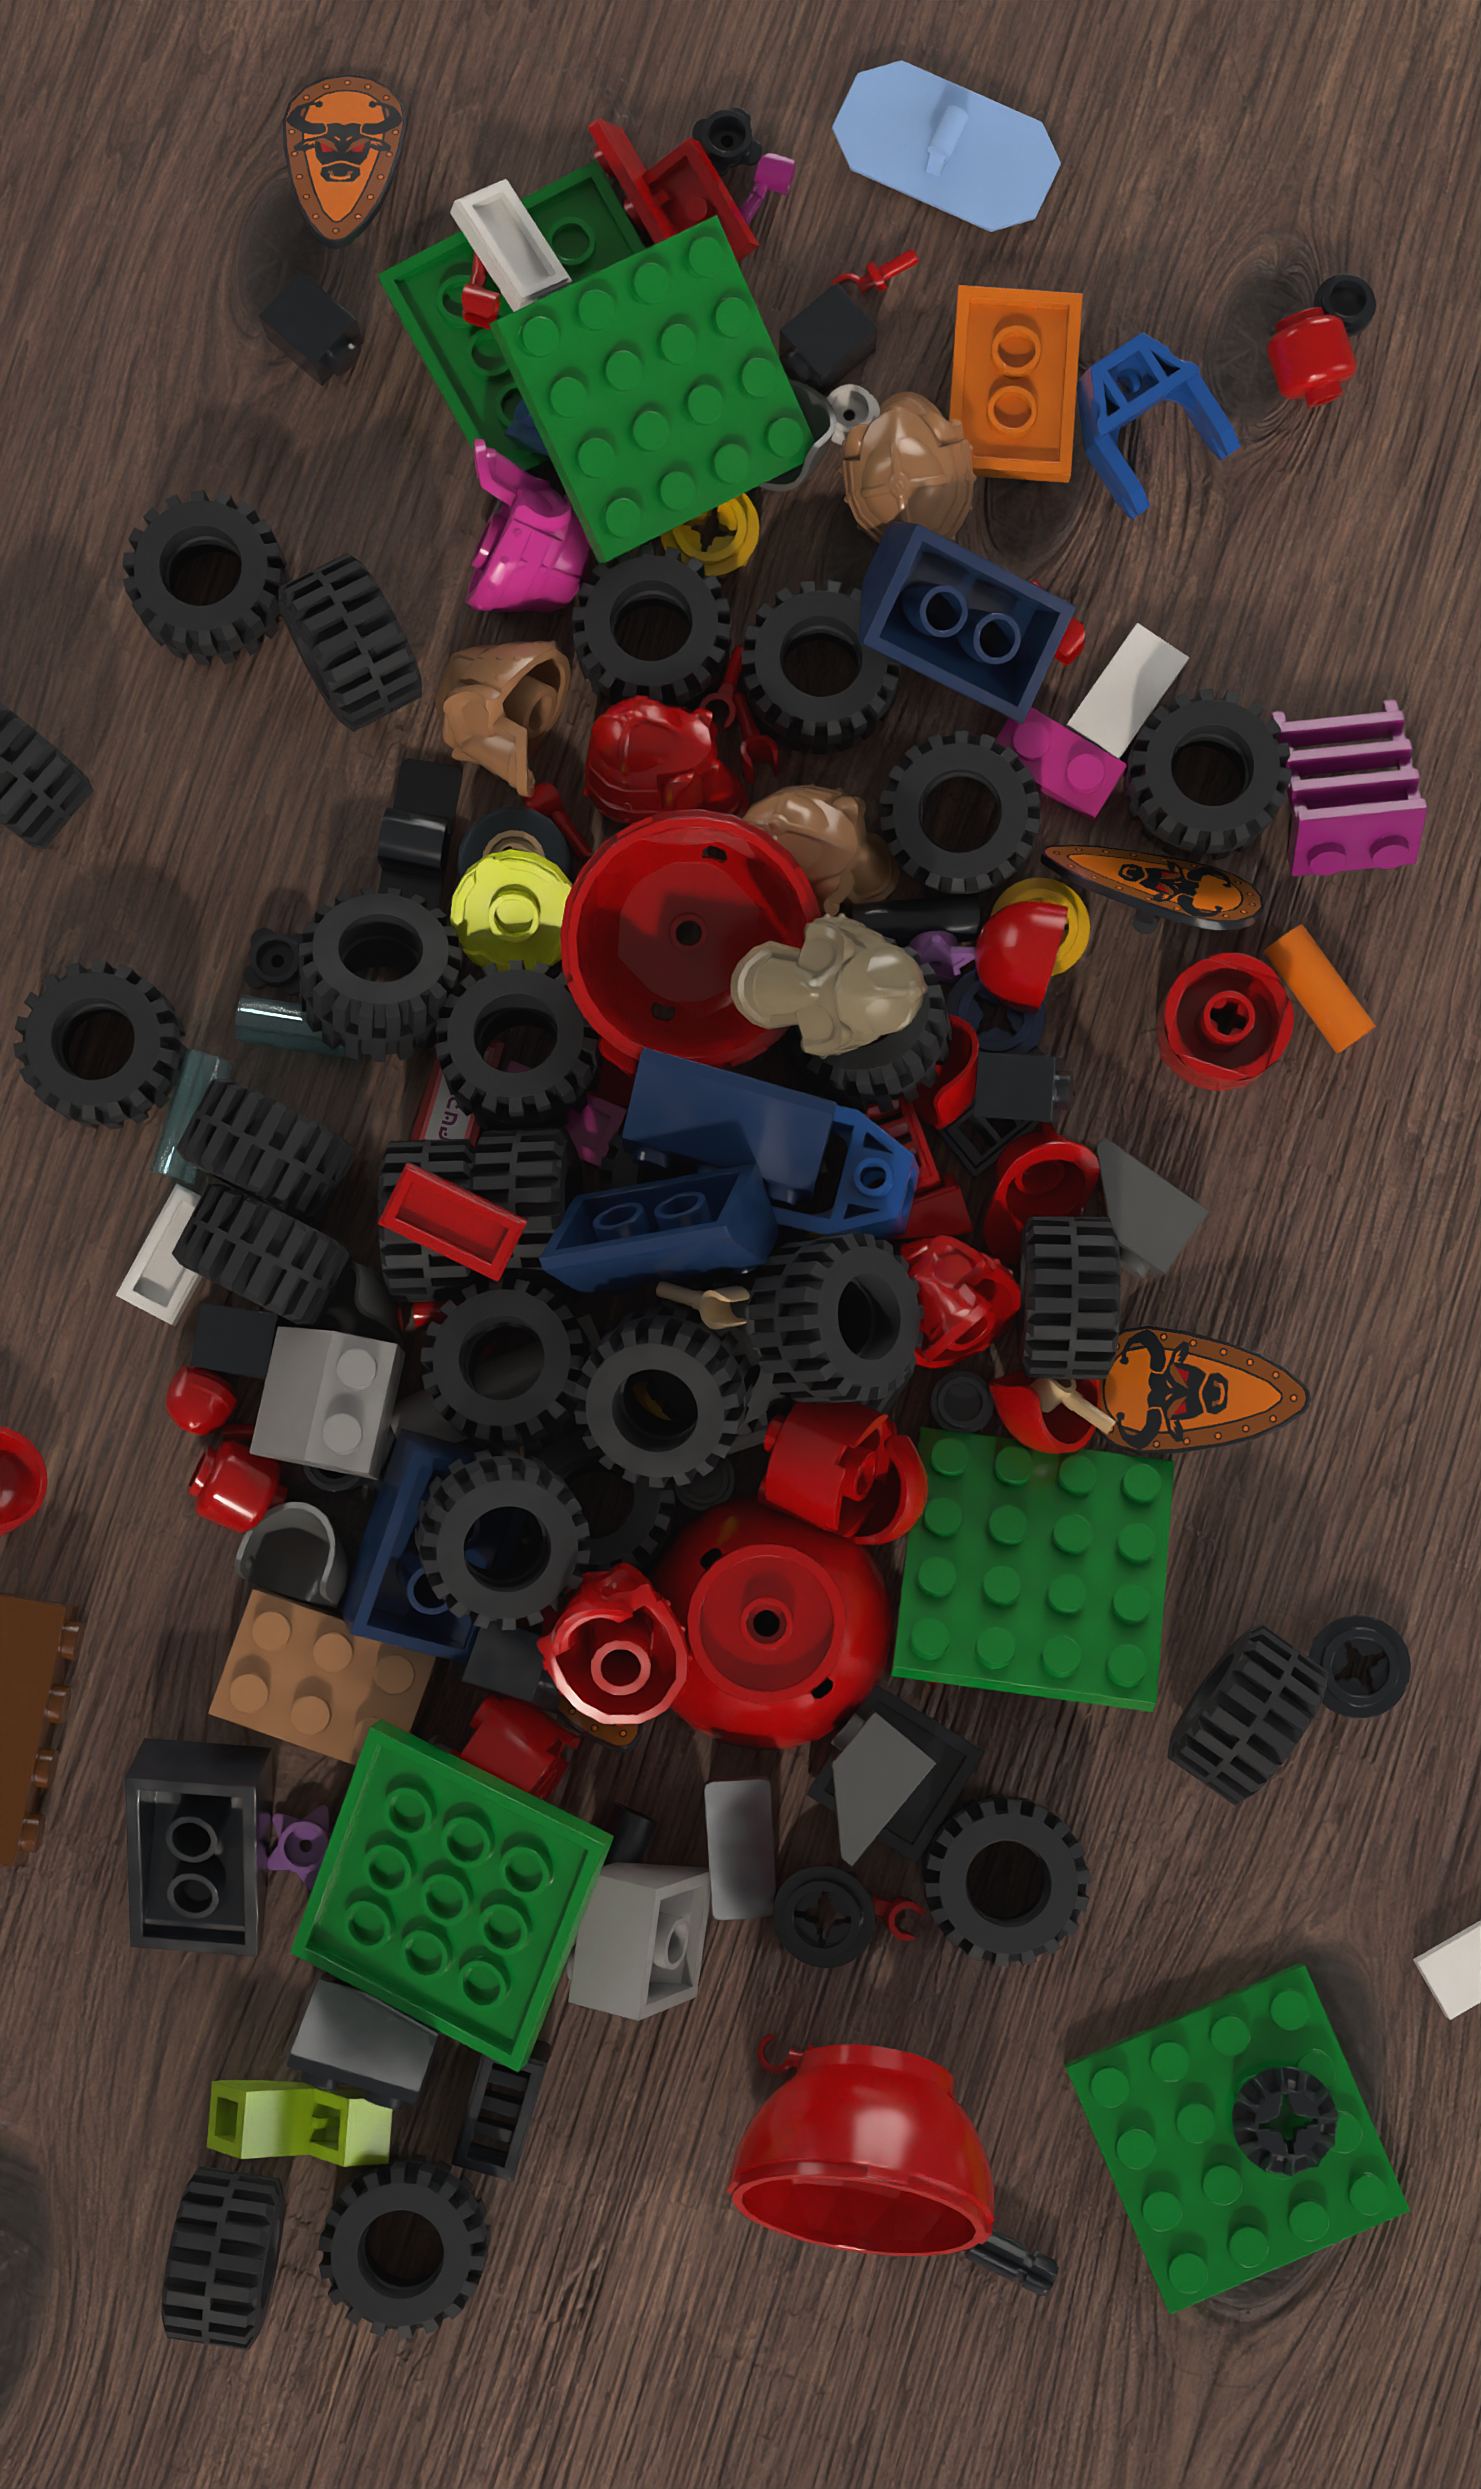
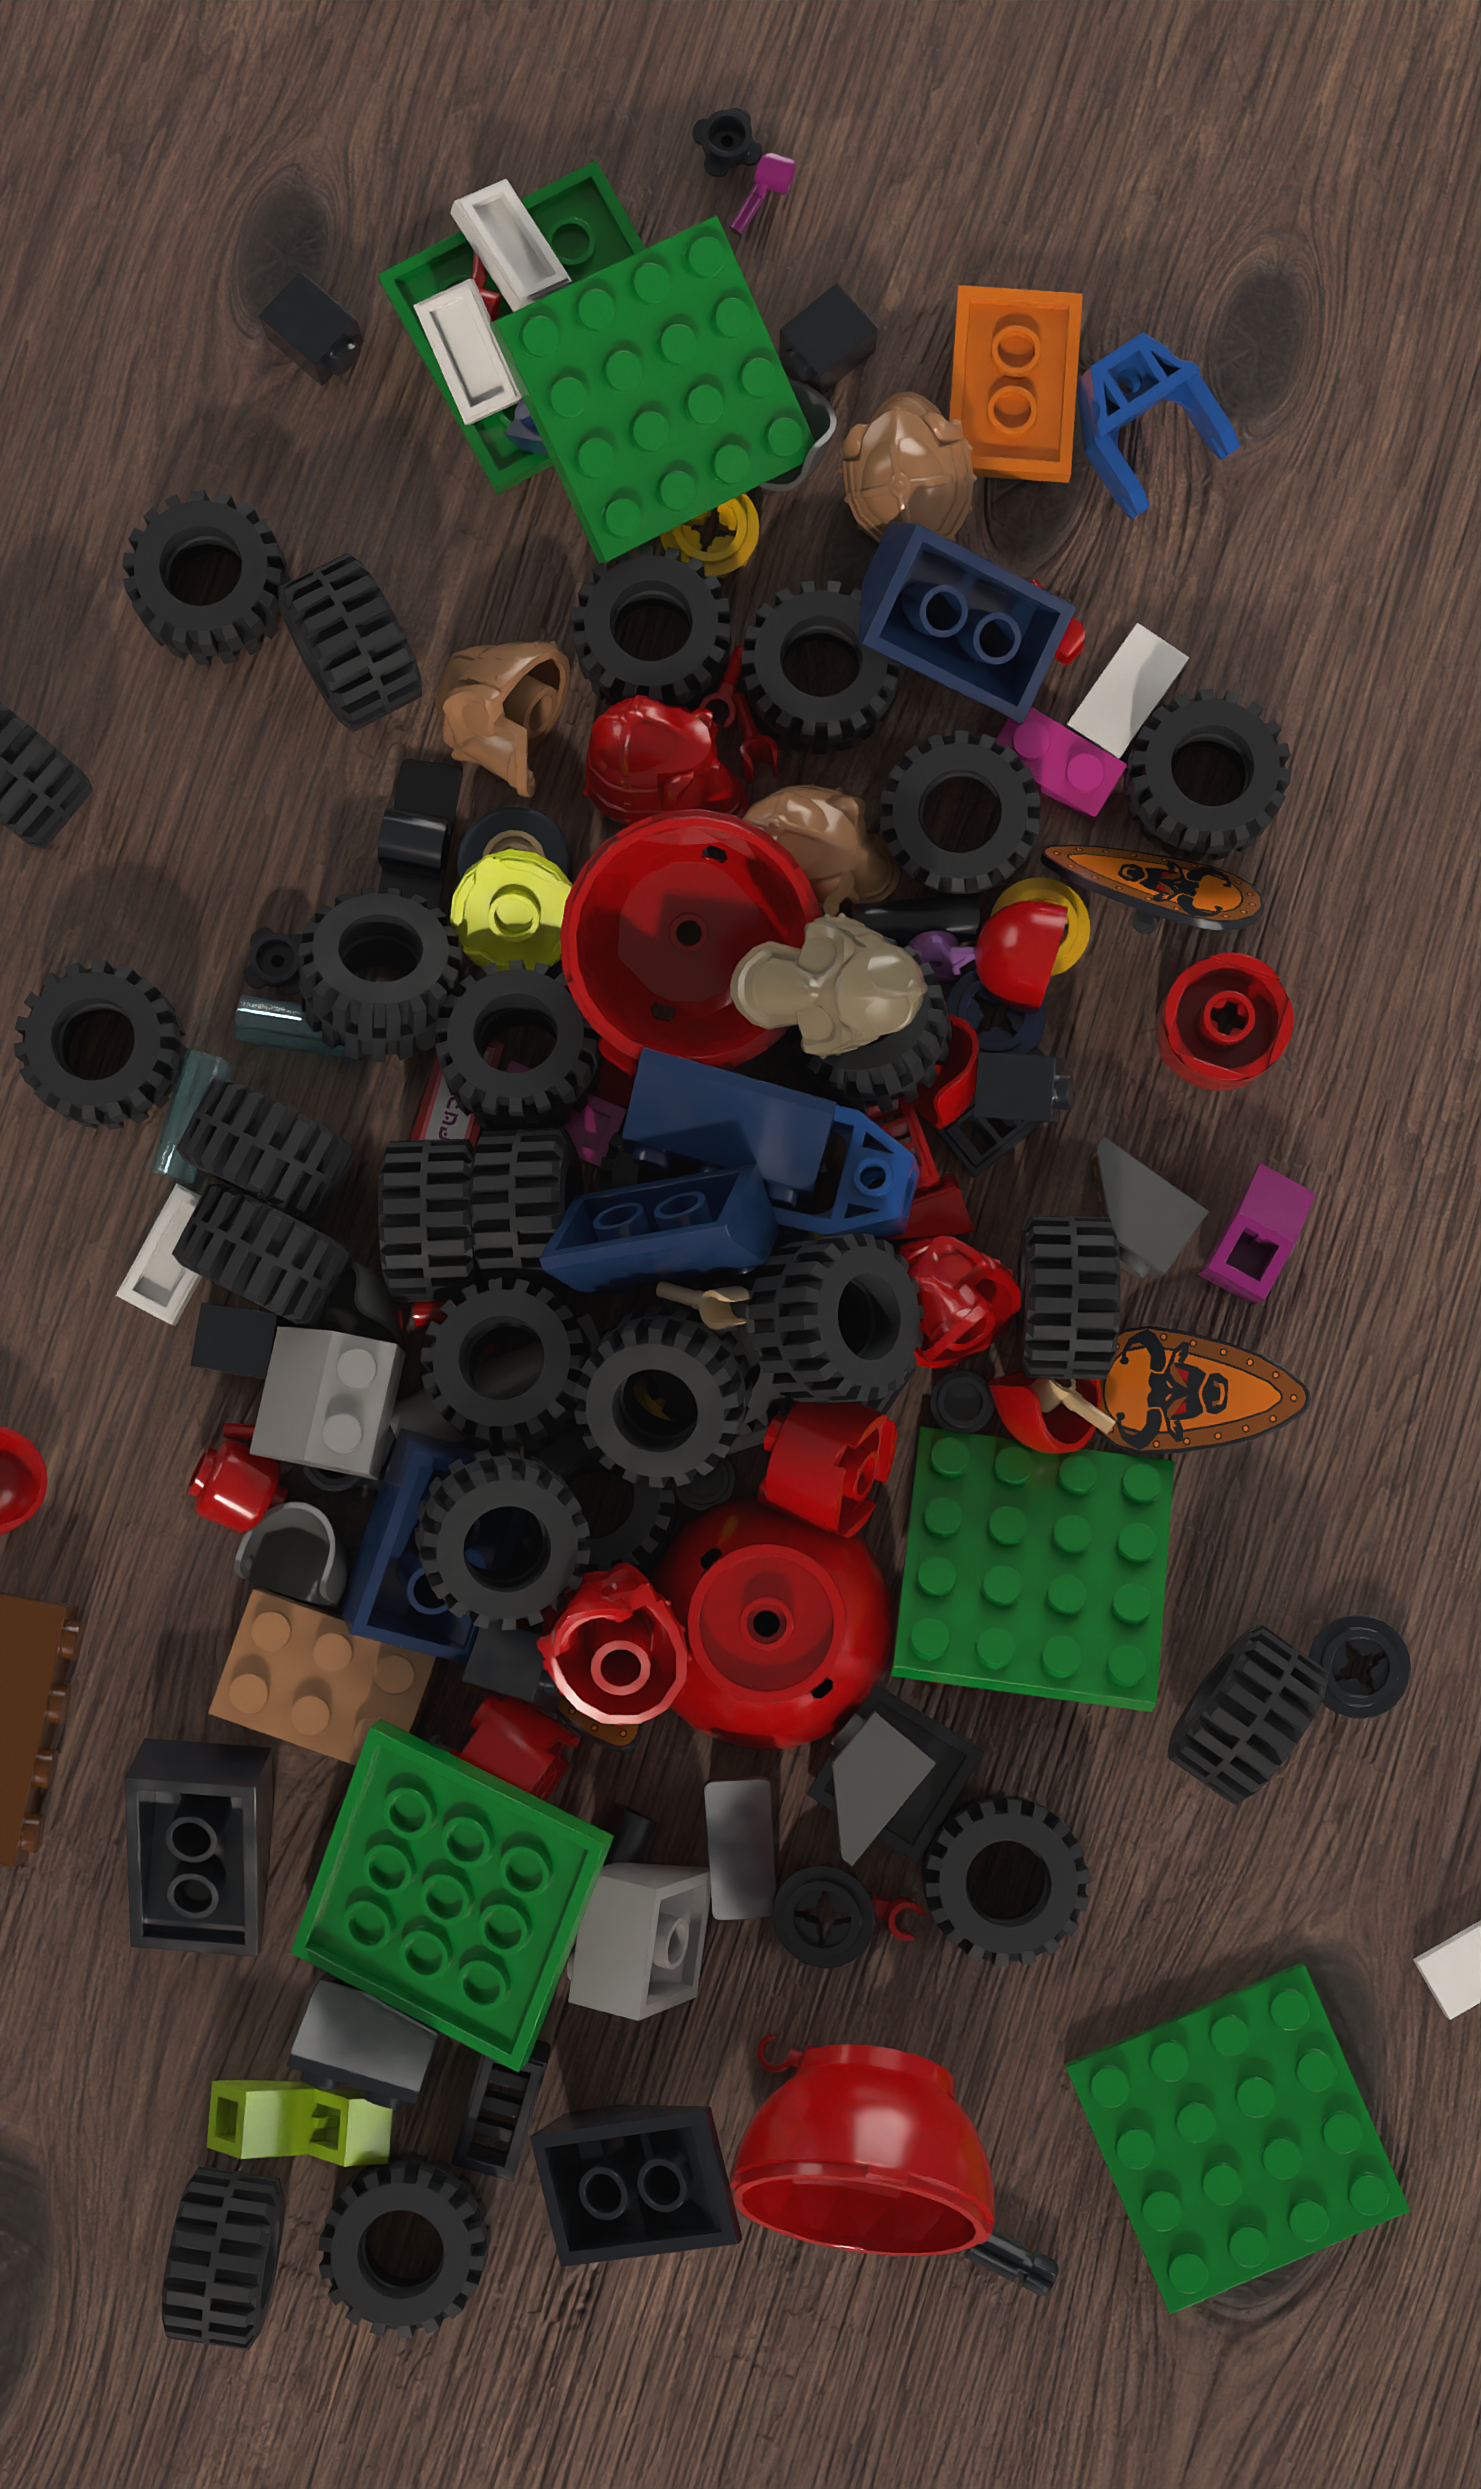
(200, 1400): red piece -> none
(290, 1833): medium lavender plate -> none
(342, 153): shield -> none
(453, 1221): red tile -> none
(468, 351): none -> white tile
(532, 550): dark pink head -> none
(548, 803): red hand -> none
(634, 2182): none -> black slope
(672, 193): red bracket -> none
(852, 399): white plate -> none
(877, 276): red hand -> none
(900, 1499): red helmet -> none
(946, 146): light blue shield -> none
(1037, 1177): red piece -> none
(1258, 1235): none -> magenta slope
(1261, 2101): black gear -> none
(1311, 356): red head -> none
(1319, 988): orange piece -> none
(1348, 299): black plate -> none
(1356, 817): magenta plate -> none

